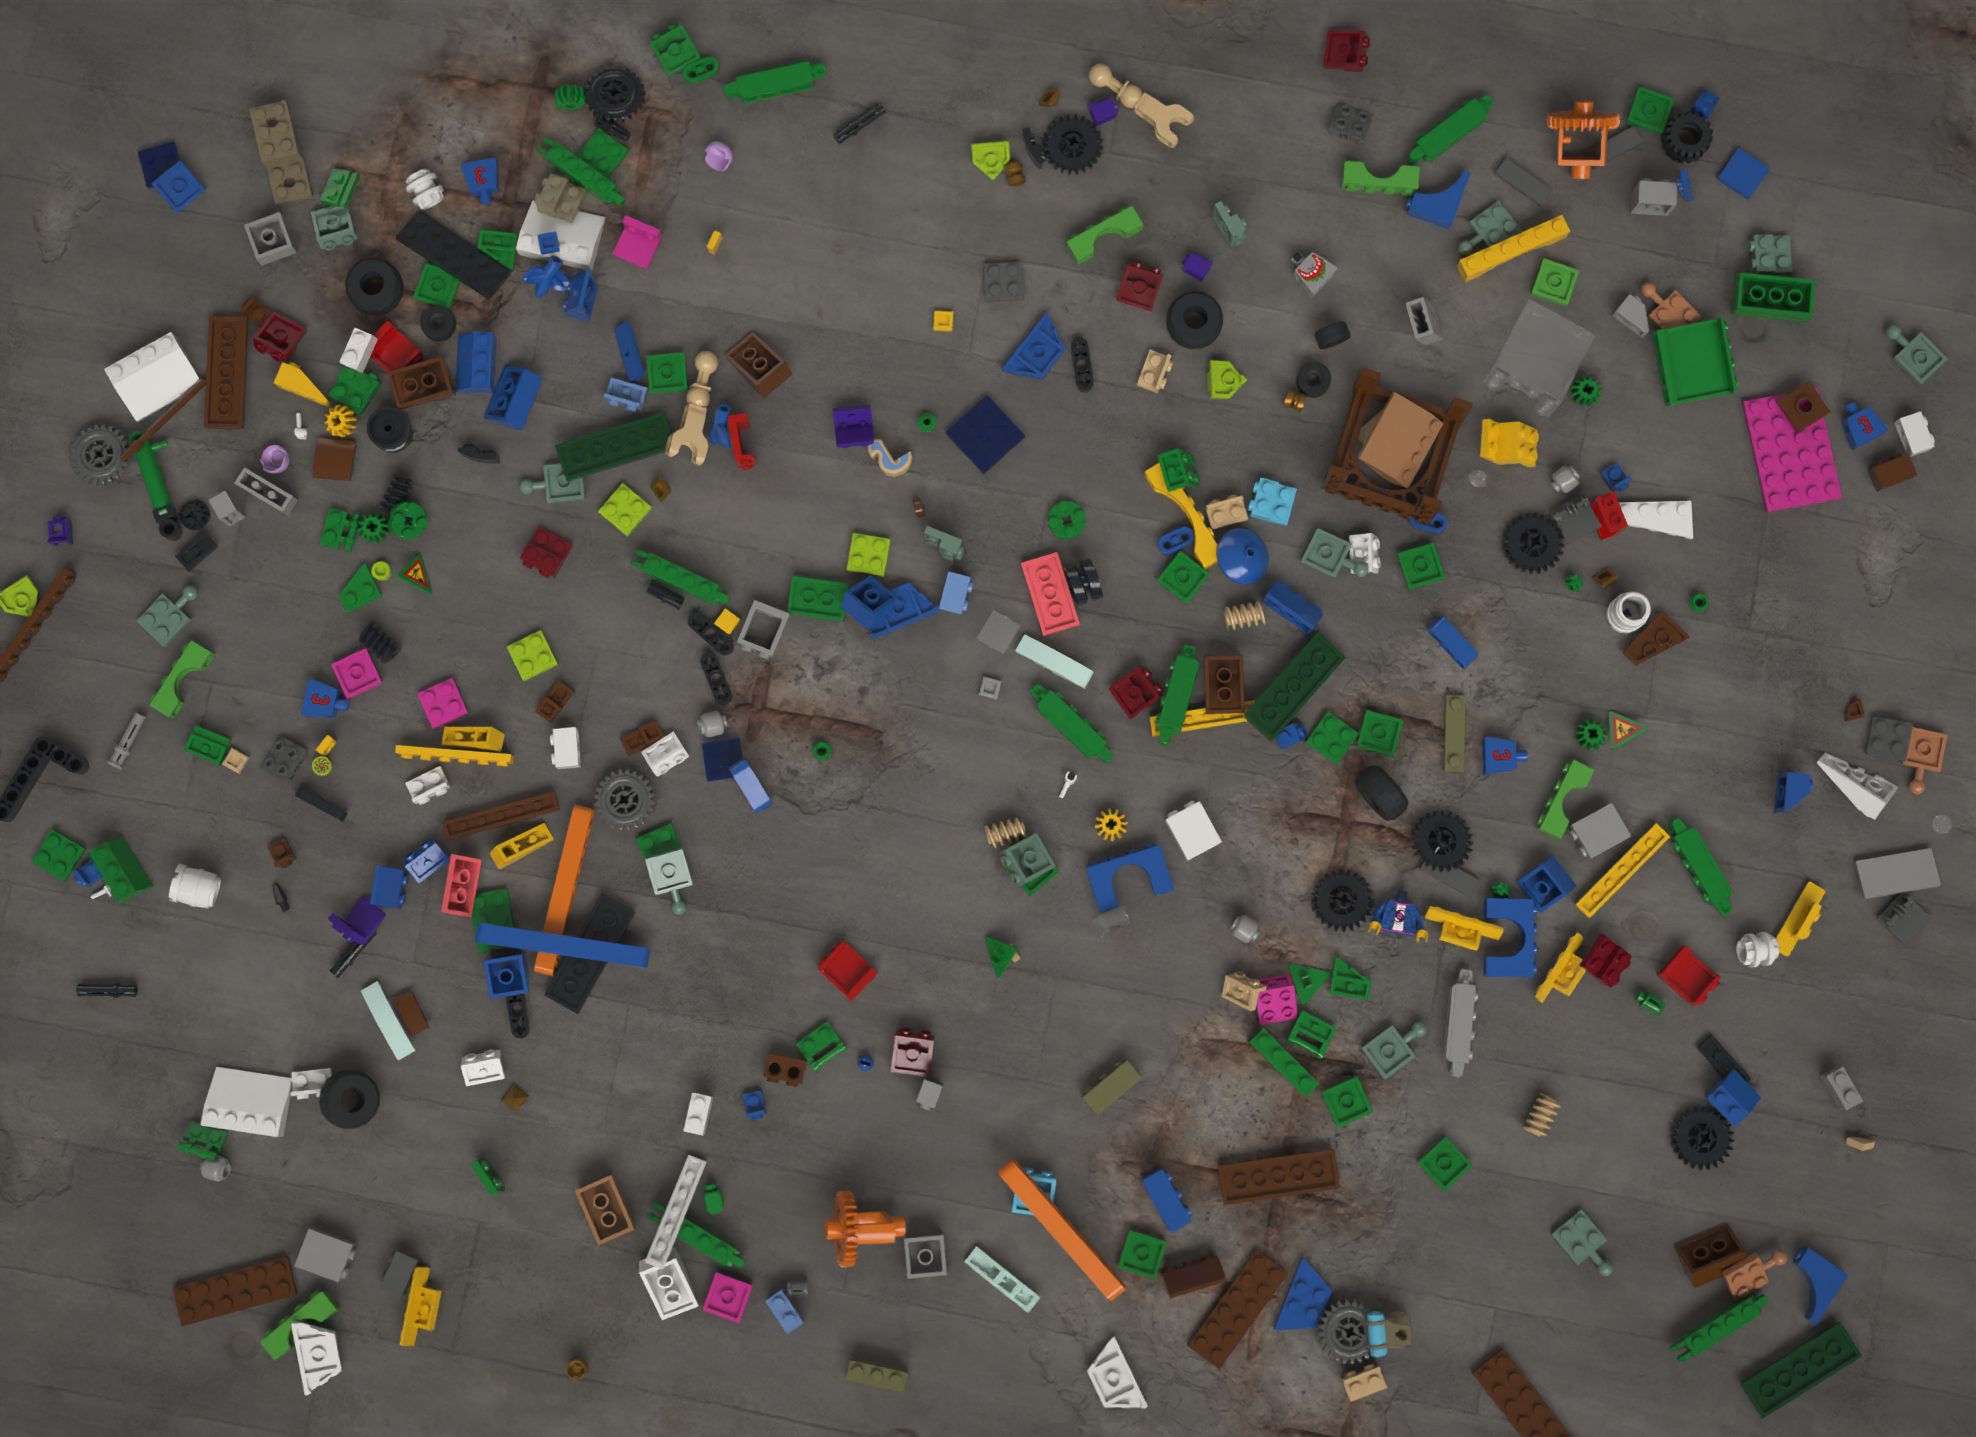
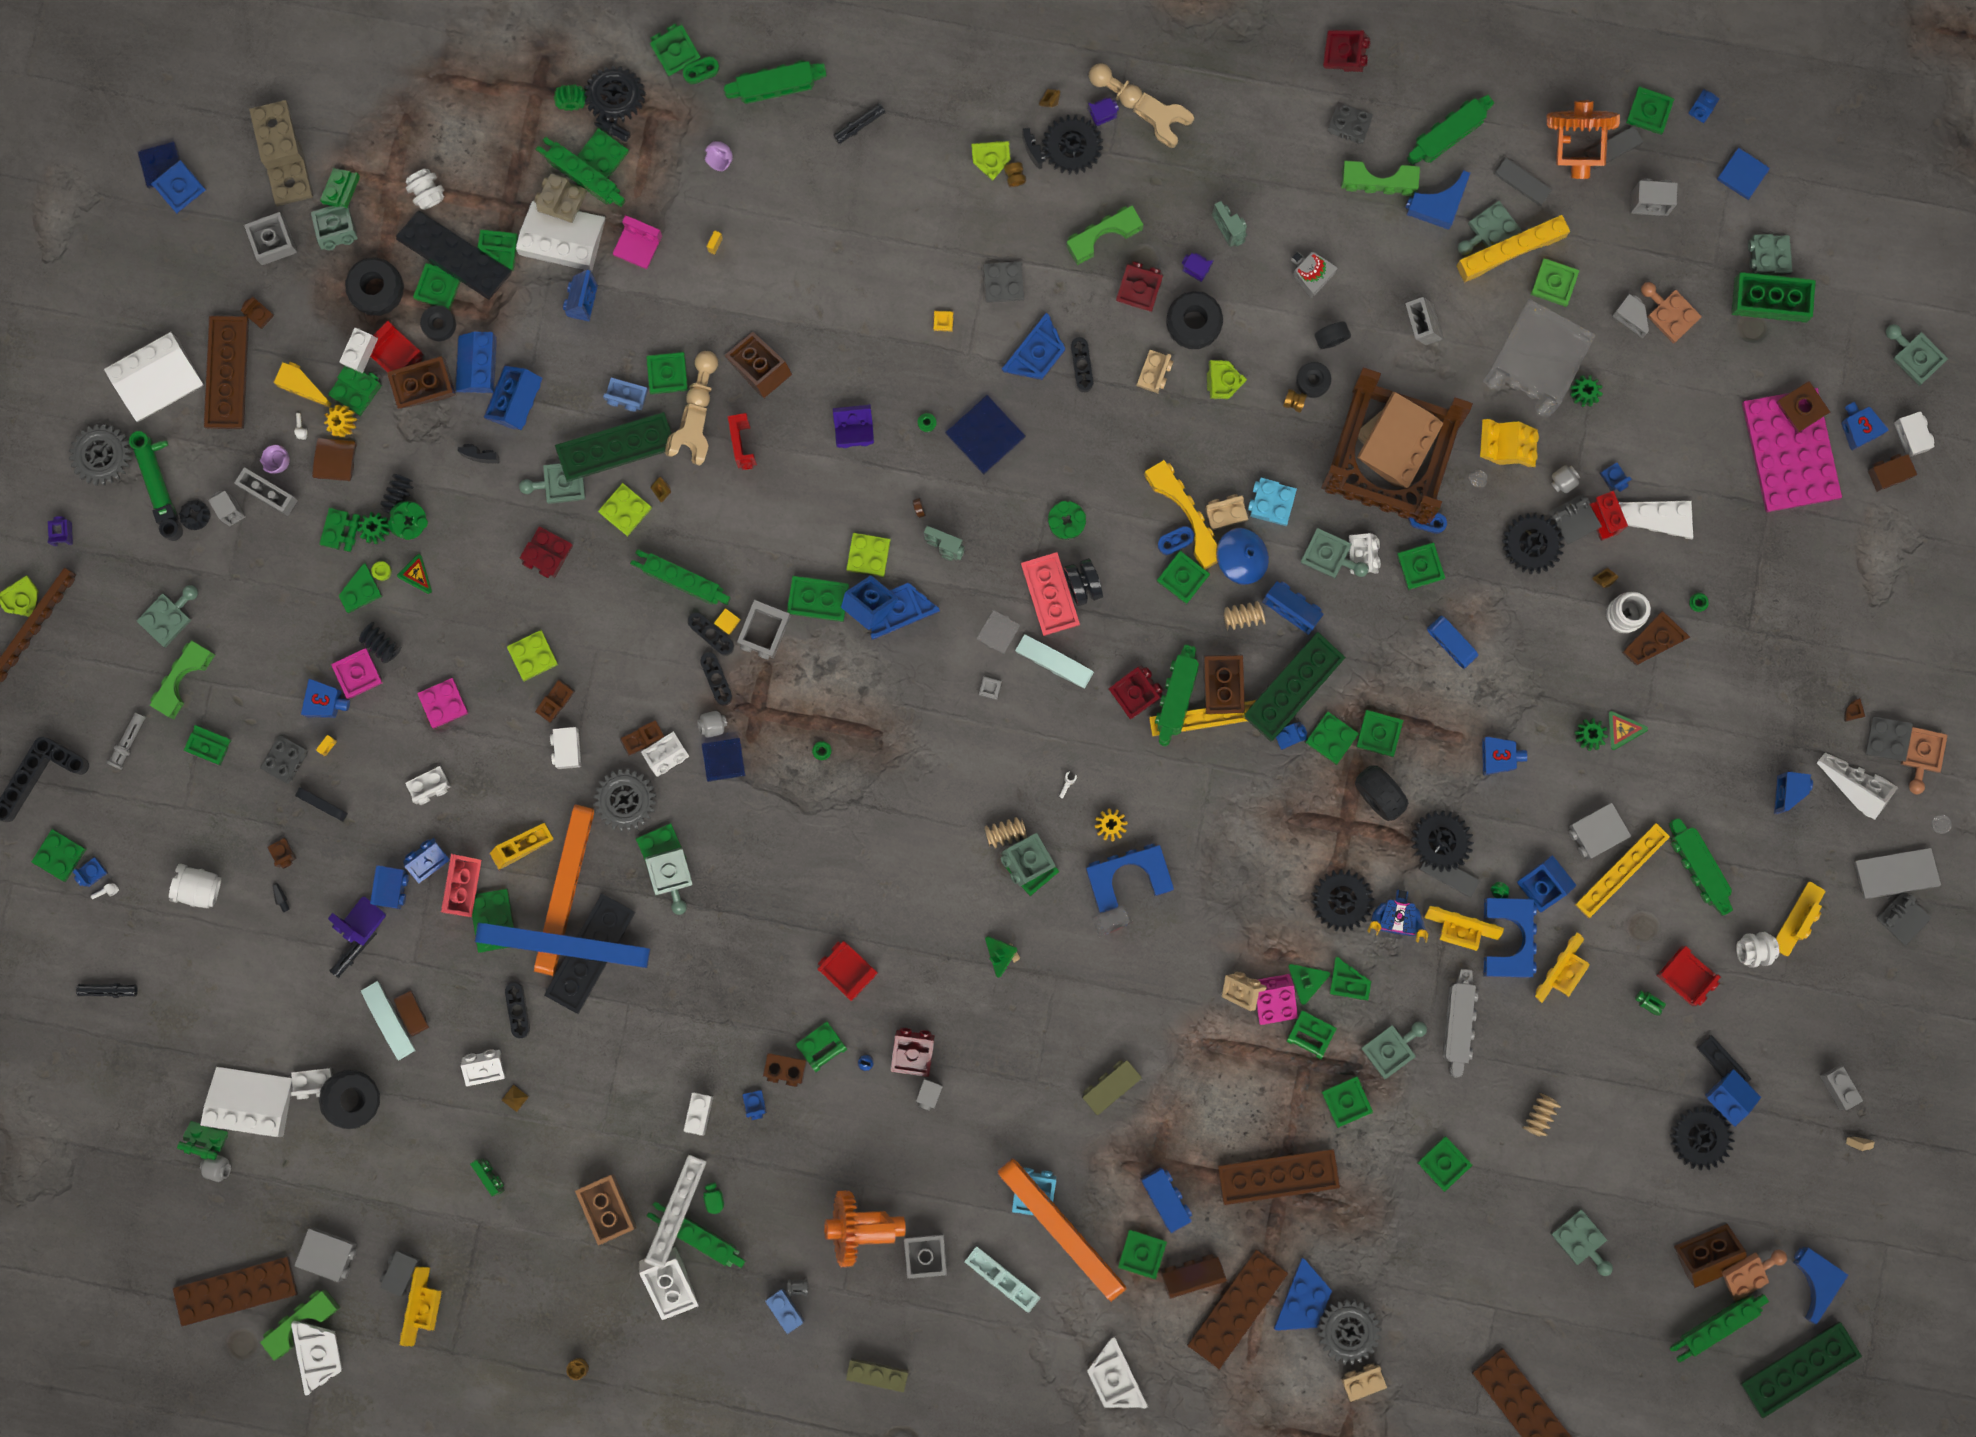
(119, 870): green slope -> none
(136, 445): reddish brown bar -> none
(196, 551): black plate -> none
(235, 760): tan tile -> none
(279, 337): dark red plate -> none
(322, 766): tile -> none
(396, 421): black wheel -> none
(446, 755): yellow plate -> none
(473, 738): yellow slope -> none
(482, 178): blue torso -> none
(500, 816): reddish brown plate -> none
(507, 975): blue slope -> none
(547, 277): blue plant -> none
(548, 243): blue plate -> none
(629, 352): blue tile -> none
(665, 595): black axle -> none
(718, 431): blue plant -> none
(727, 1297): dark pink plate -> none
(750, 785): beam -> none
(885, 460): tan animal -> none
(955, 593): medium blue brick -> none
(1070, 725): green hinge -> none
(1178, 469): green bracket -> none
(1192, 830): white brick -> none
(1245, 928): light grey head -> none
(1283, 1062): green brick -> none
(1388, 1332): dark tan piece -> none
(1454, 733): olive plate -> none
(1554, 821): bright green arch -> none
(1573, 582): green plate -> none
(1606, 961): dark red plate -> none
(1685, 186): blue tile -> none
(1695, 125): black tyre -> none
(1695, 361): green panel -> none

